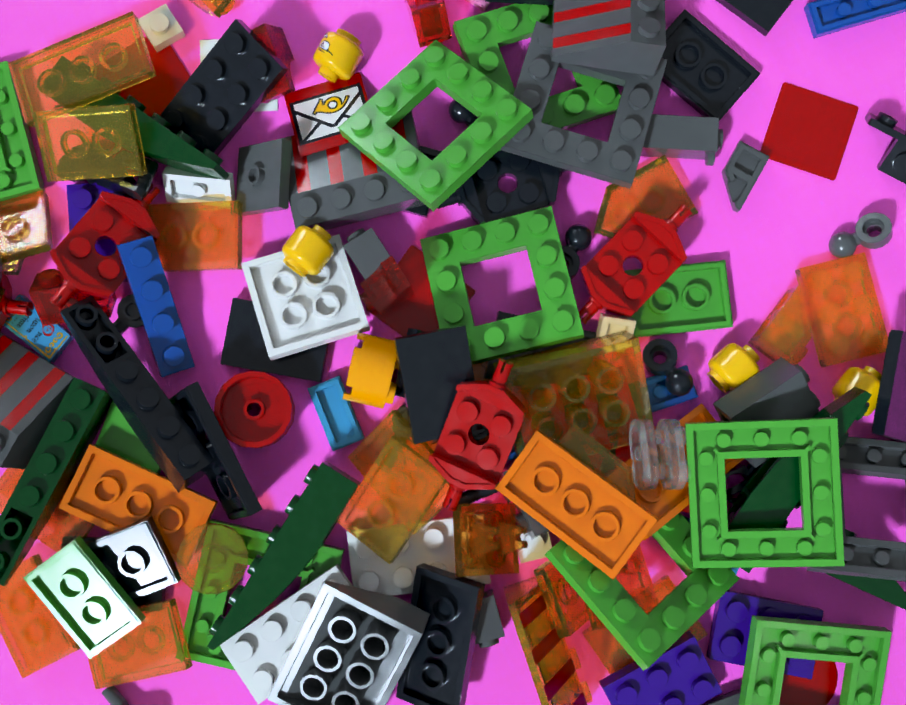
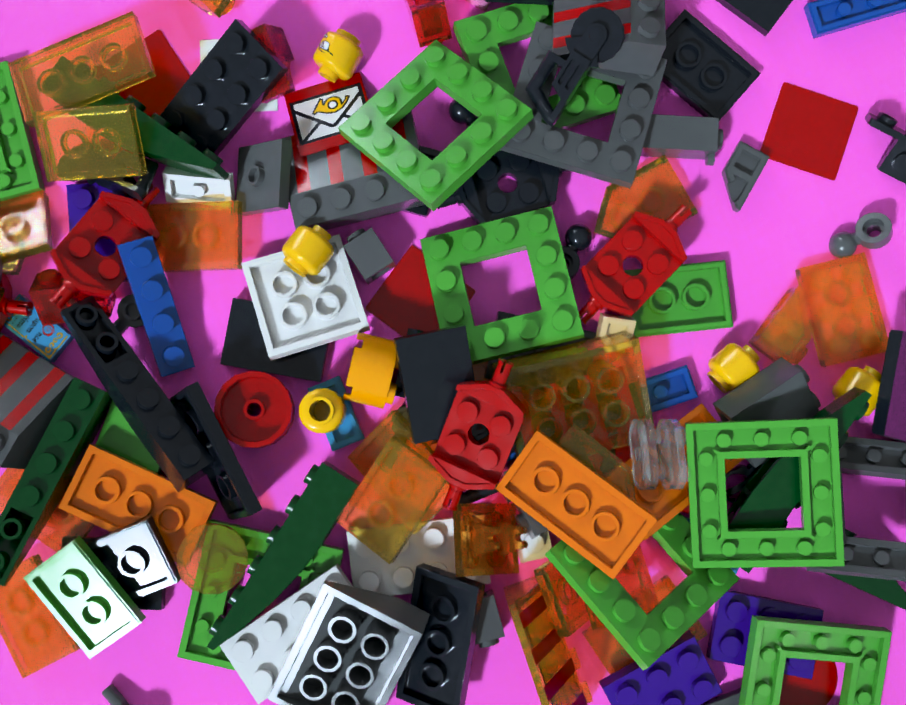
(145, 651): tile -> none
(161, 28): white plate -> none
(322, 410): none -> yellow head
(386, 287): clear red arch -> none
(593, 40): none -> black piece
(678, 381): black plate -> none

